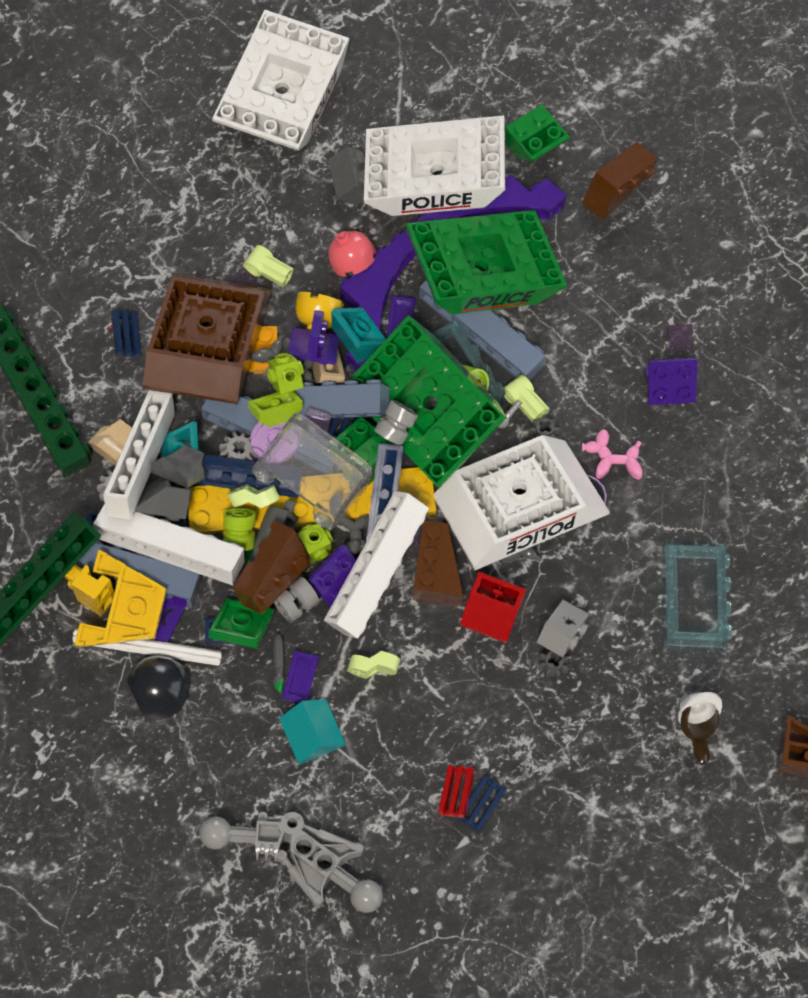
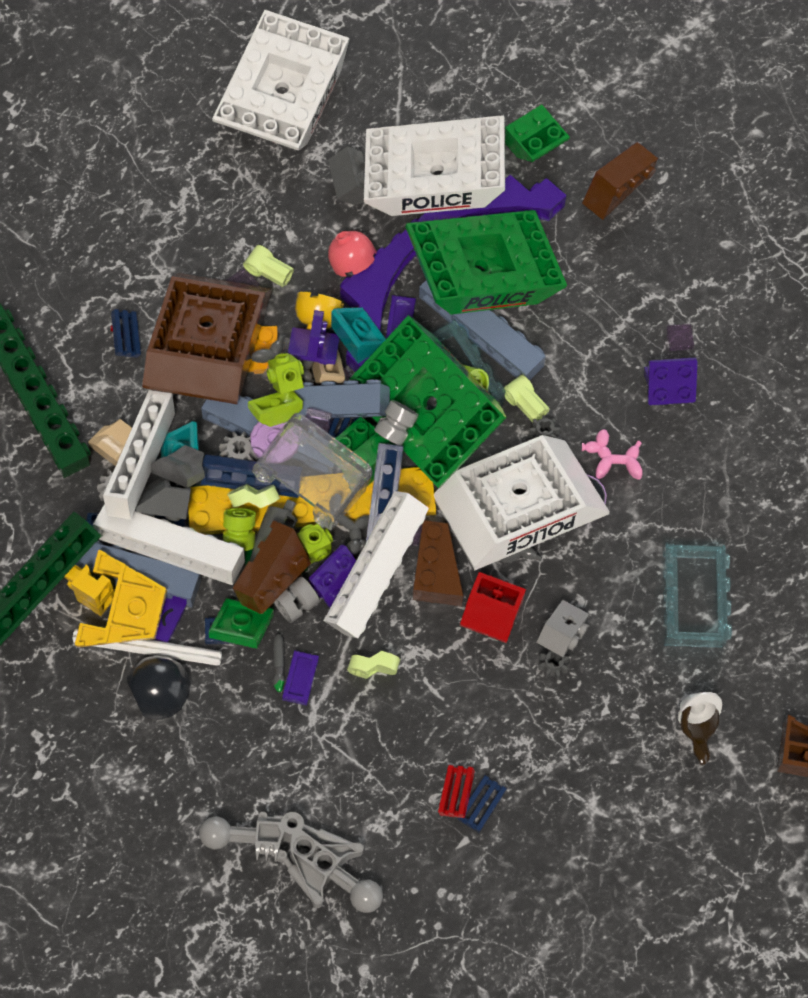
(311, 730): teal slope -> none
(510, 412): light grey hand -> none

